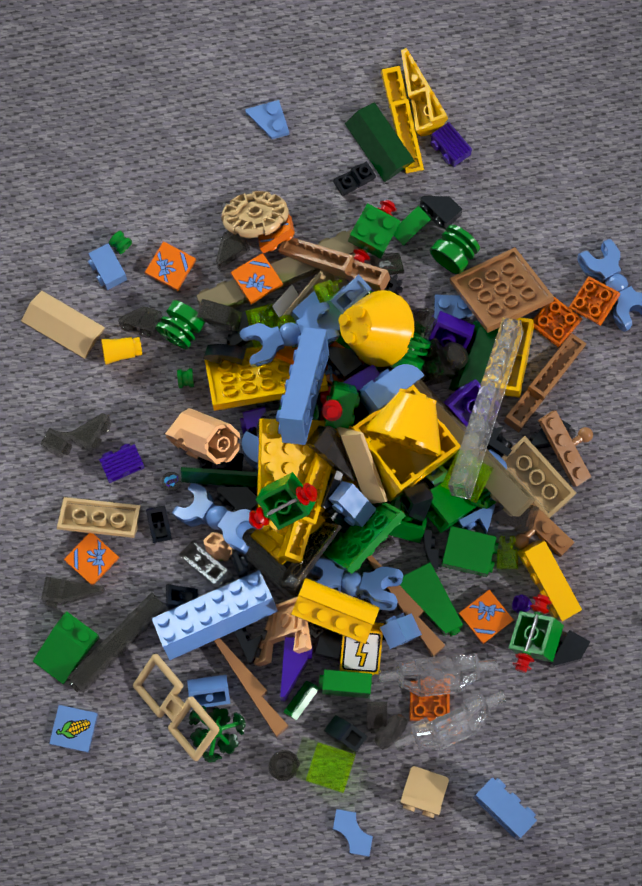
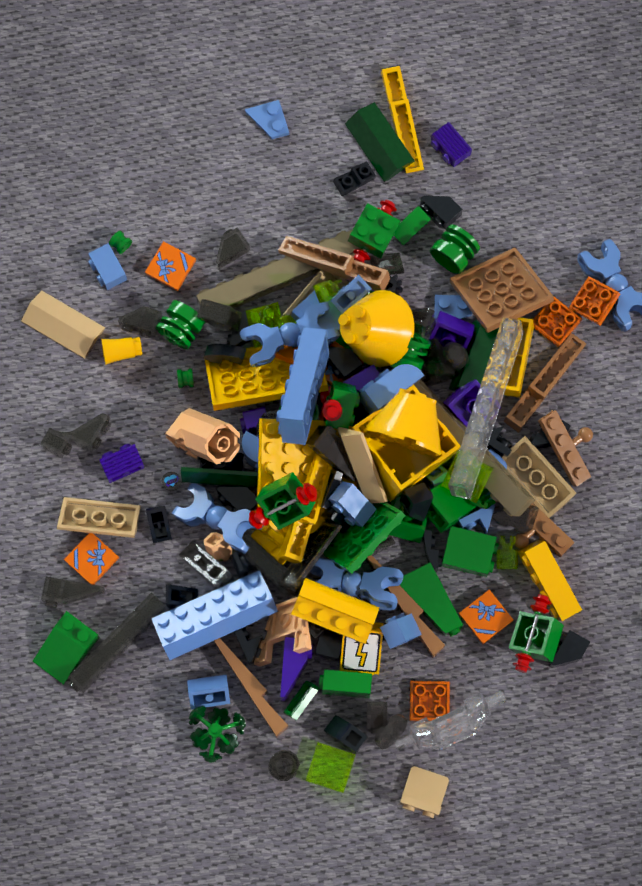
(73, 728): medium blue tile -> none
(175, 707): tan bar -> none
(256, 278): orange tile -> none
(258, 217): tan plate -> none
(271, 241): orange tile -> none
(285, 301): white sticker -> none
(358, 841): medium blue tile -> none
(426, 108): yellow wedge -> none
(438, 674): clear plate -> none
(505, 808): medium blue brick -> none
(521, 603): dark purple plate -> none

